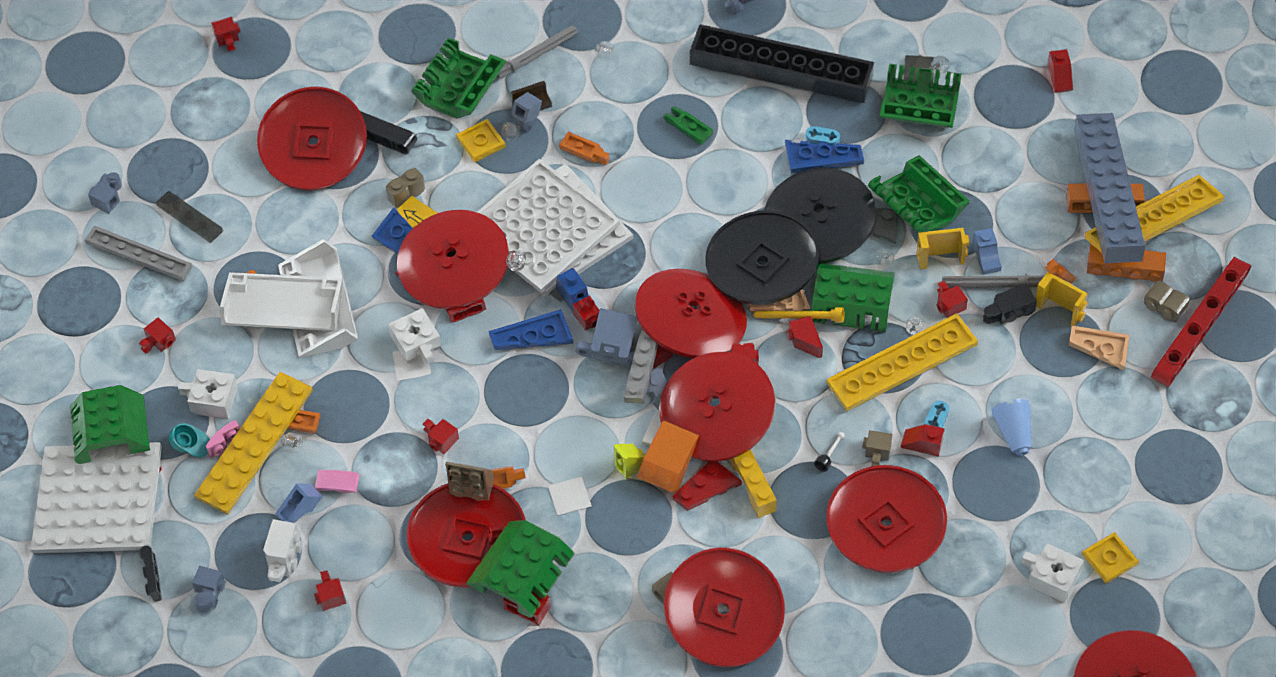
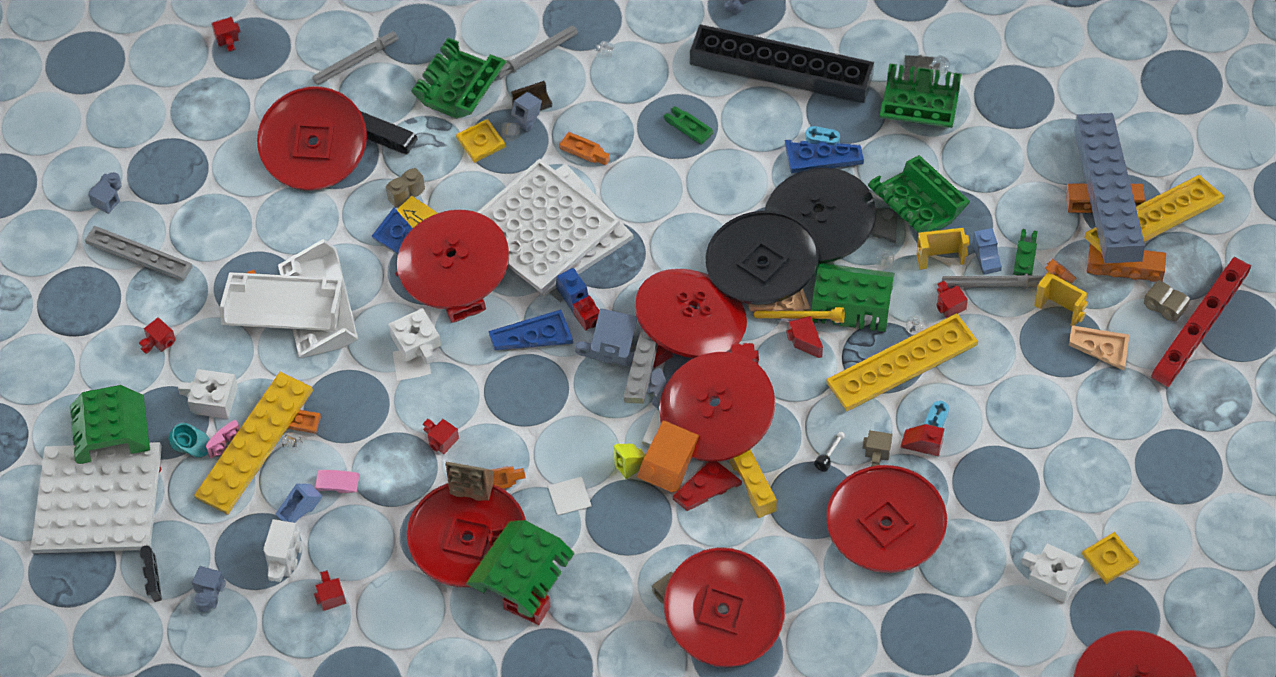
(189, 216): clear smoke tile -> none
(356, 57): none -> light grey axle
(516, 260): clear piece -> none
(1010, 305): black hinge -> none
(1015, 424): light blue cone -> none
(1025, 255): none -> green hinge
(1060, 70): red slope -> none

